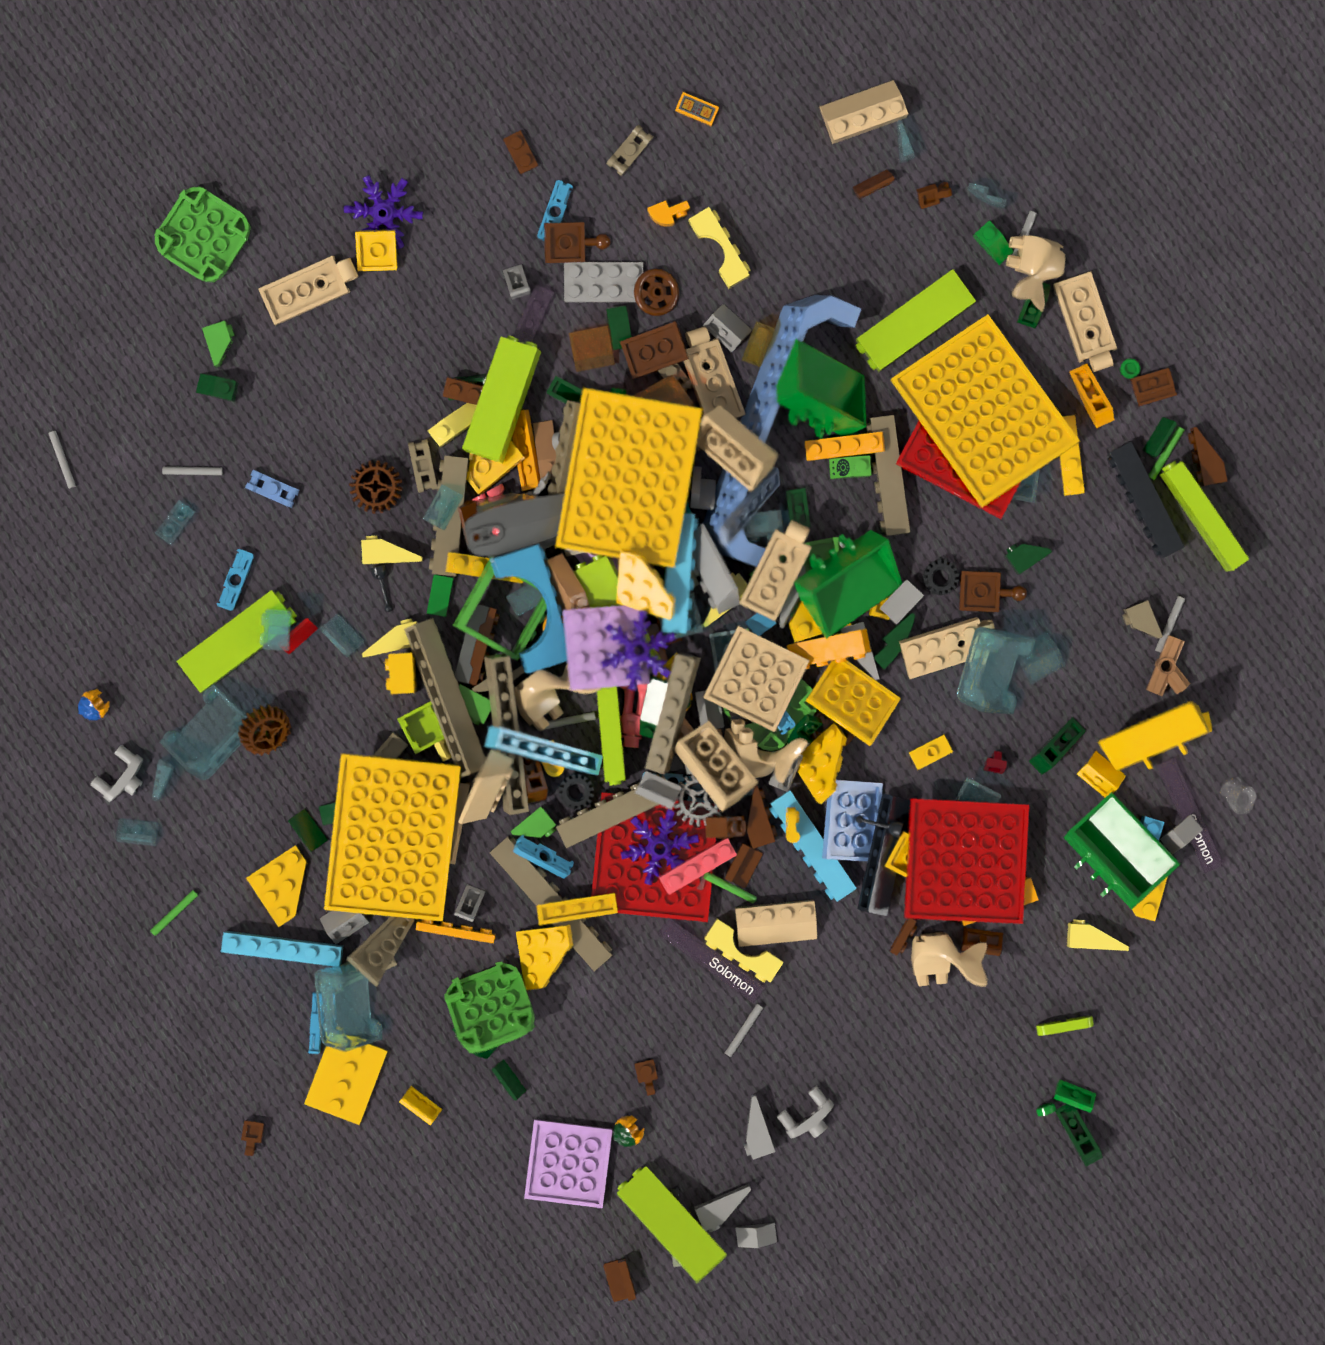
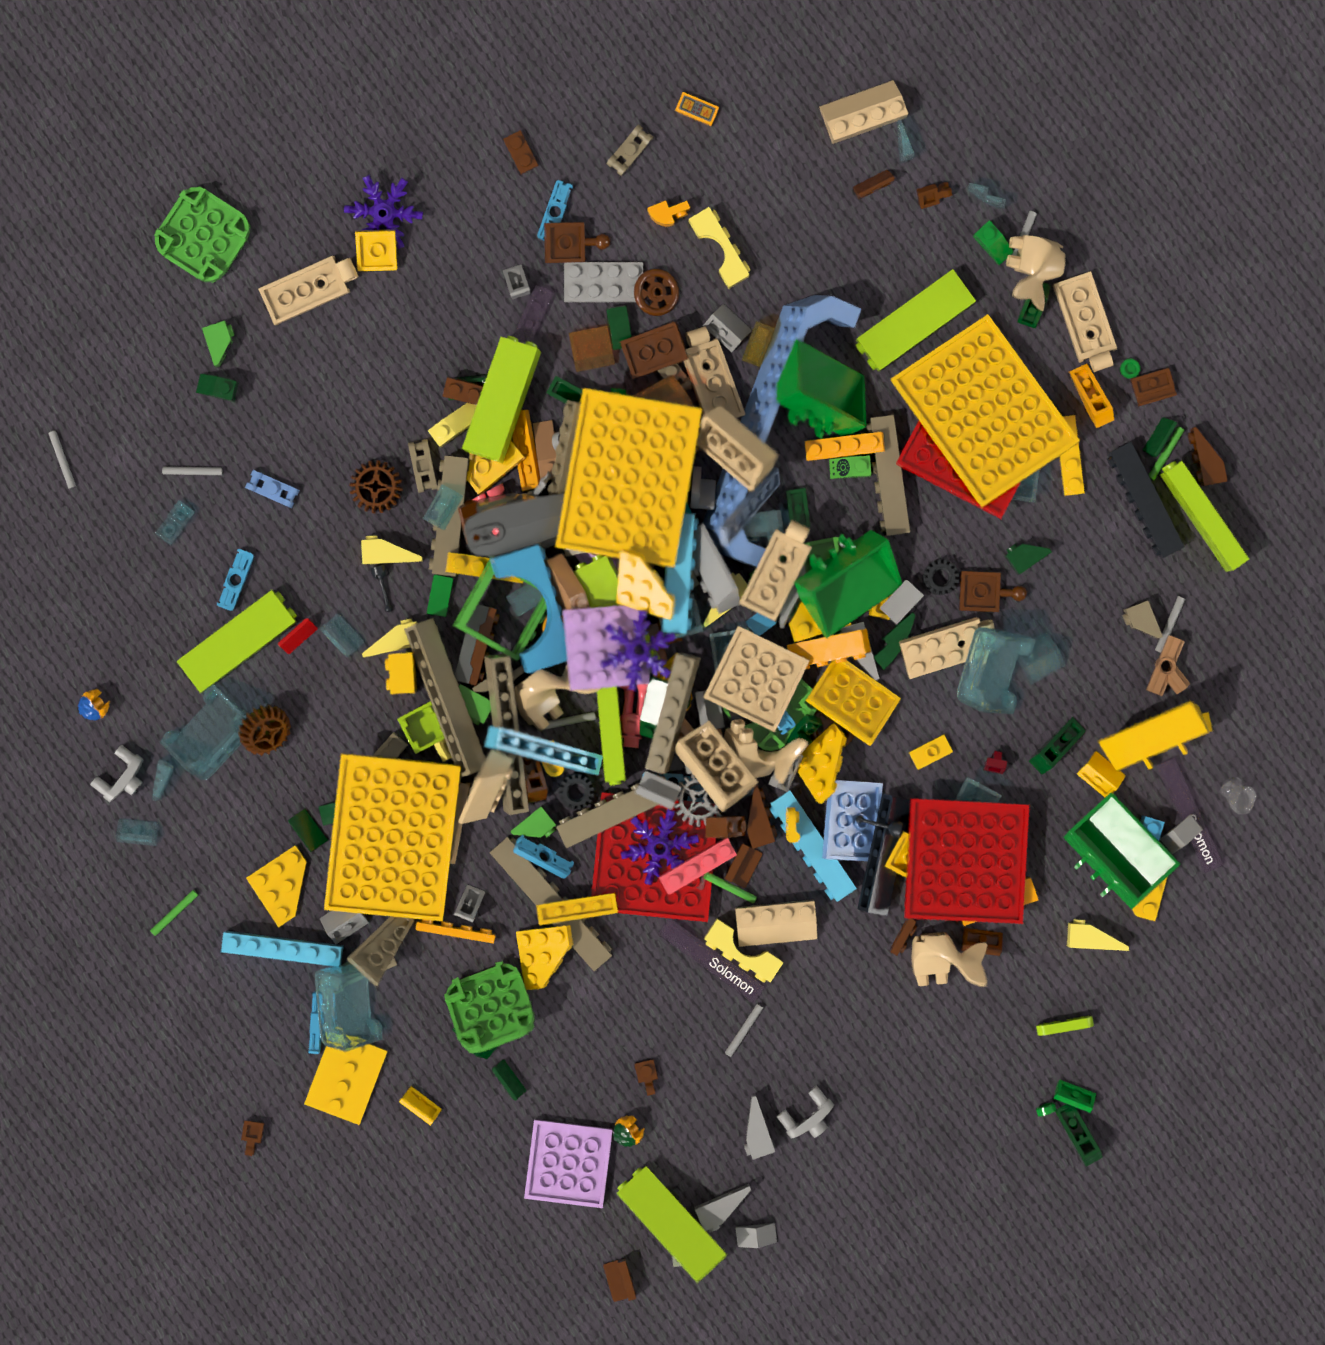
(276, 629): clear light blue brick -> none

